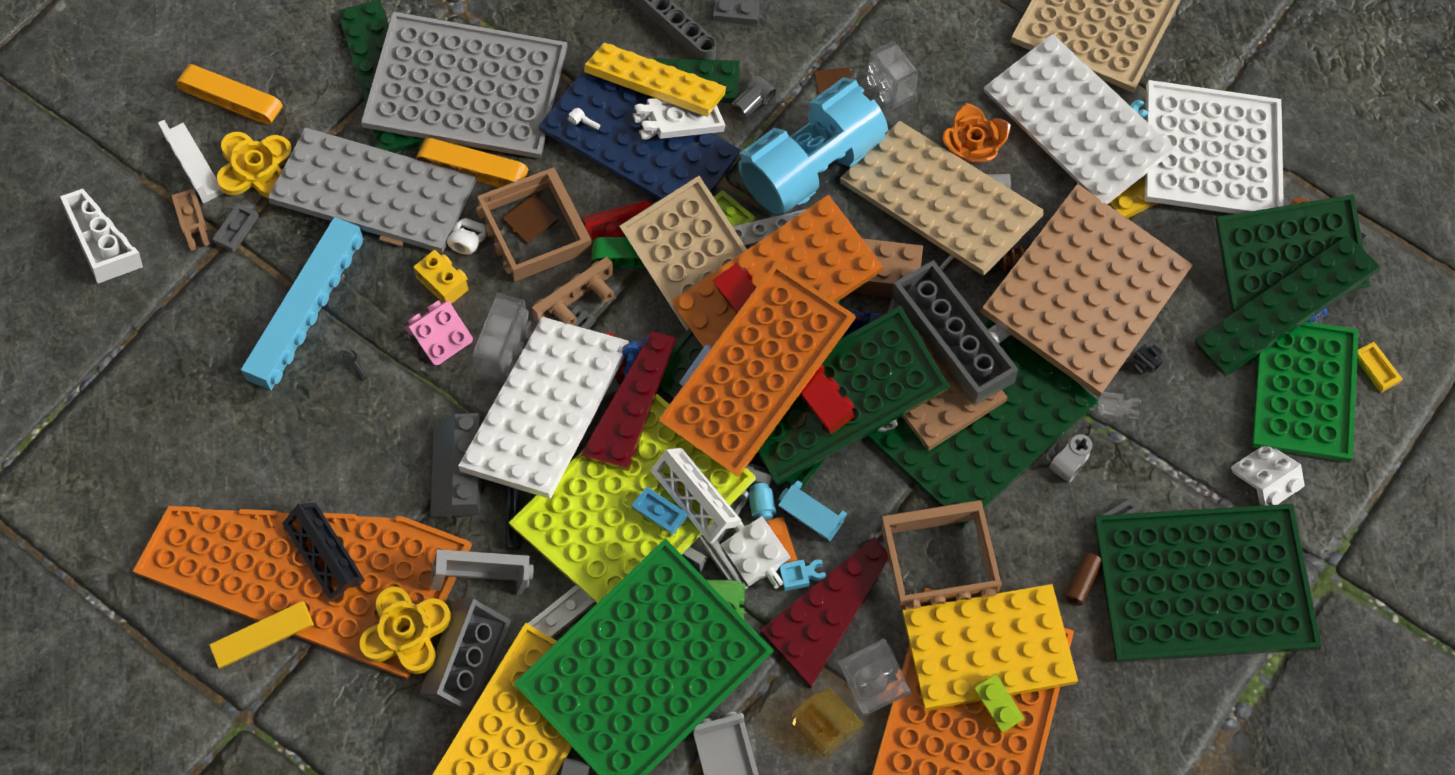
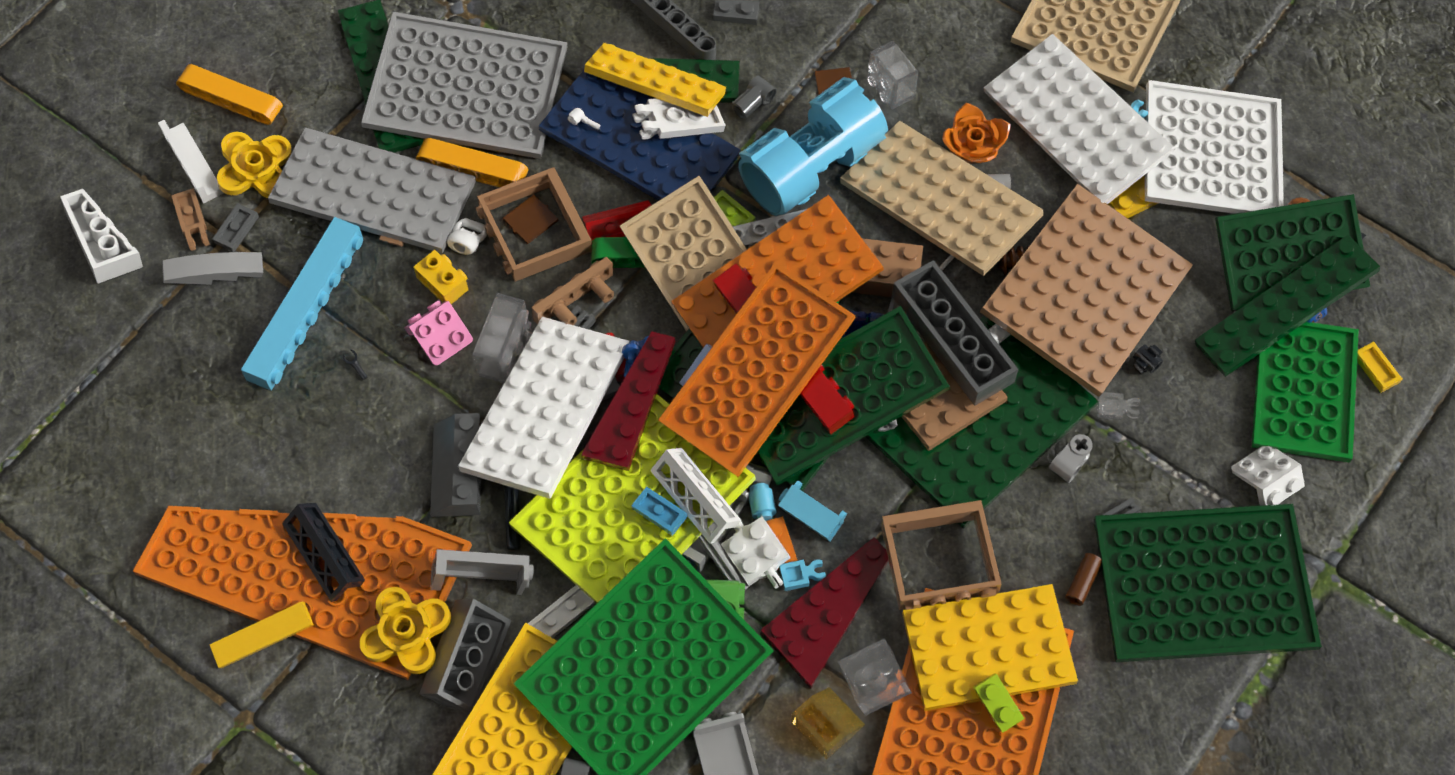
(212, 266): none -> light grey slope

